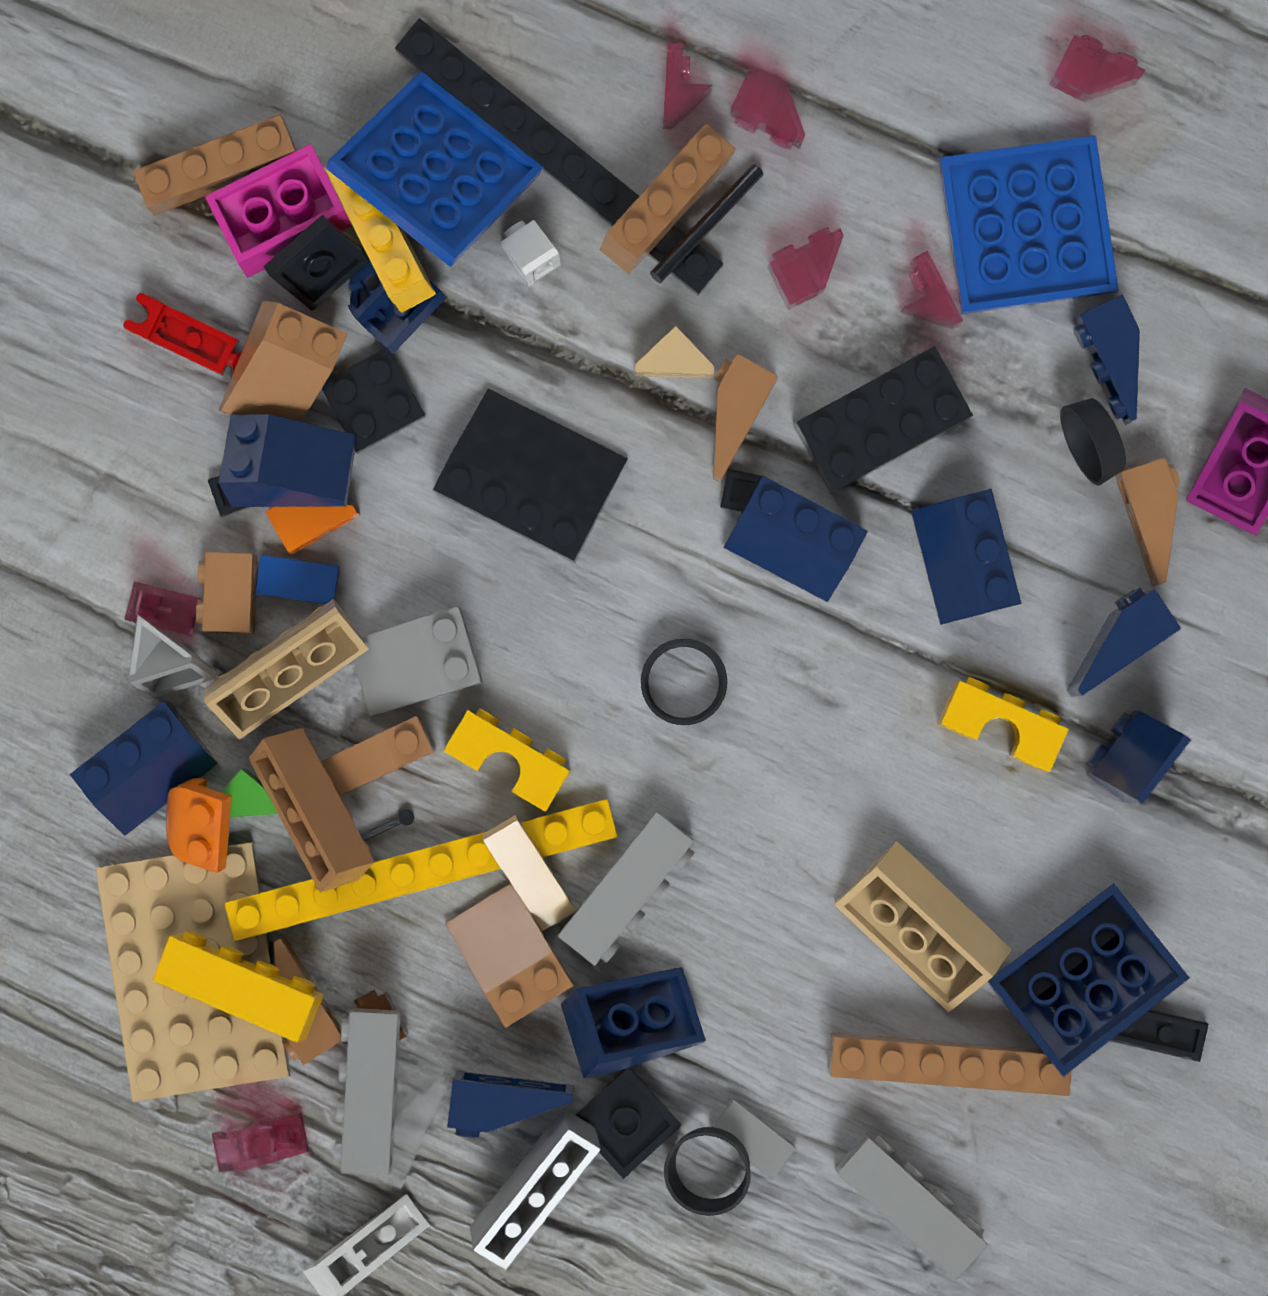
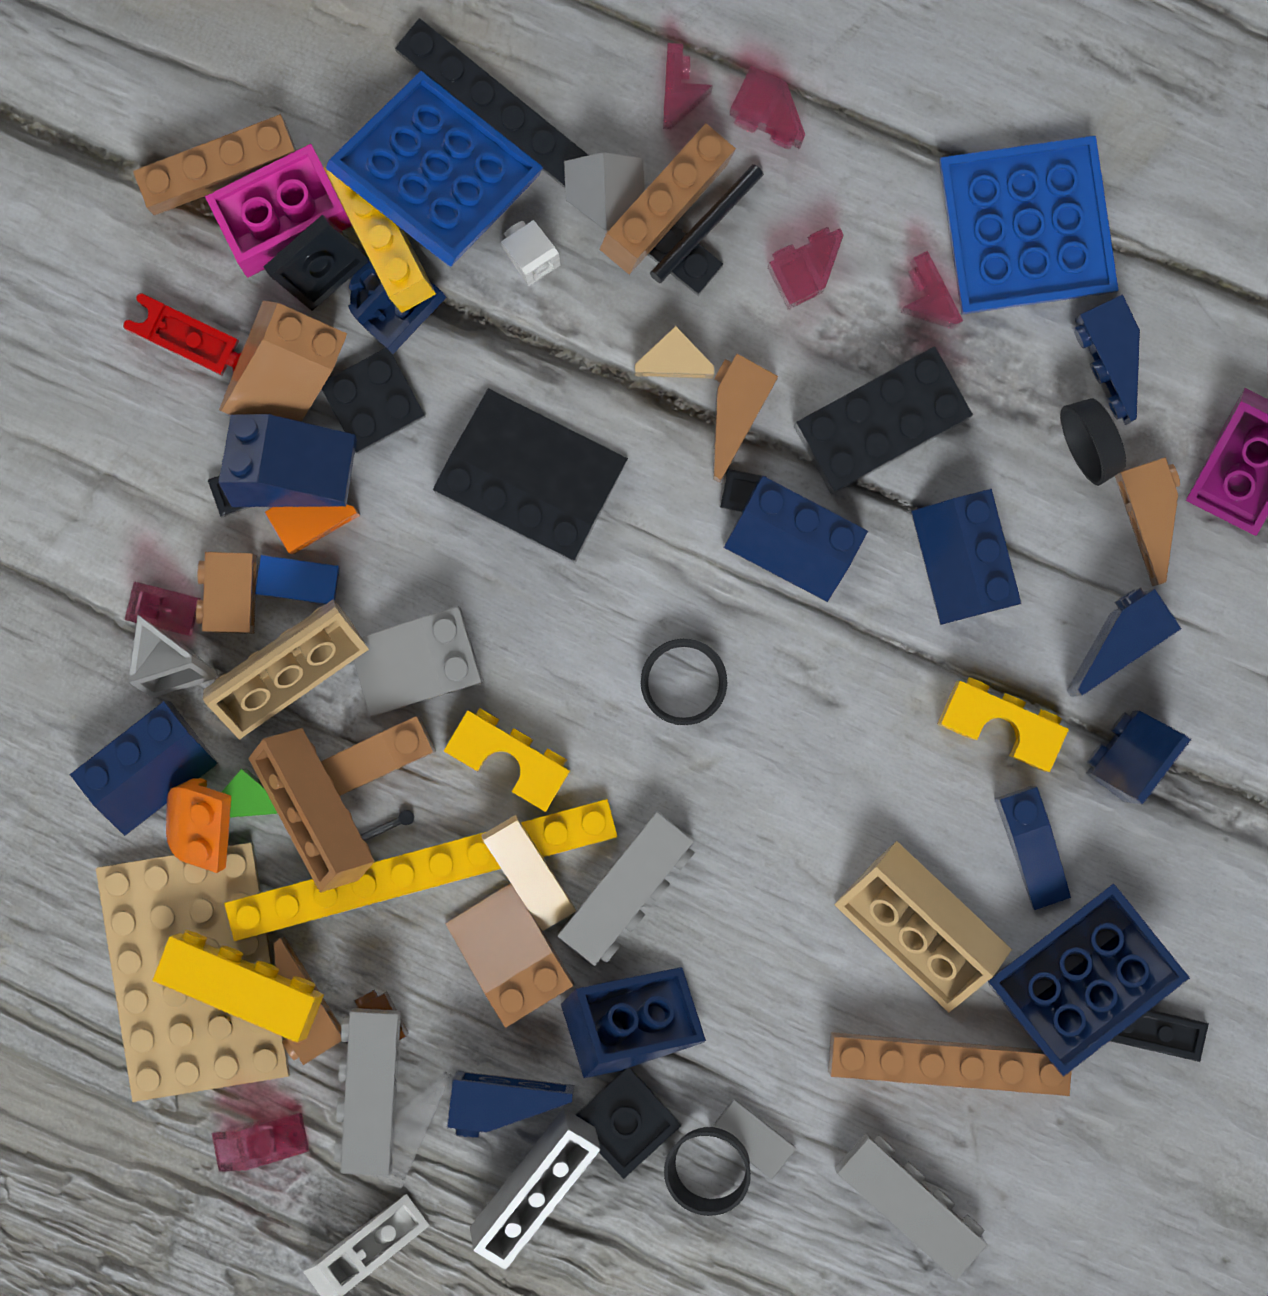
(604, 185): none -> light grey slope
(1033, 846): none -> dark blue slope
(1091, 71): clear pink slope -> none

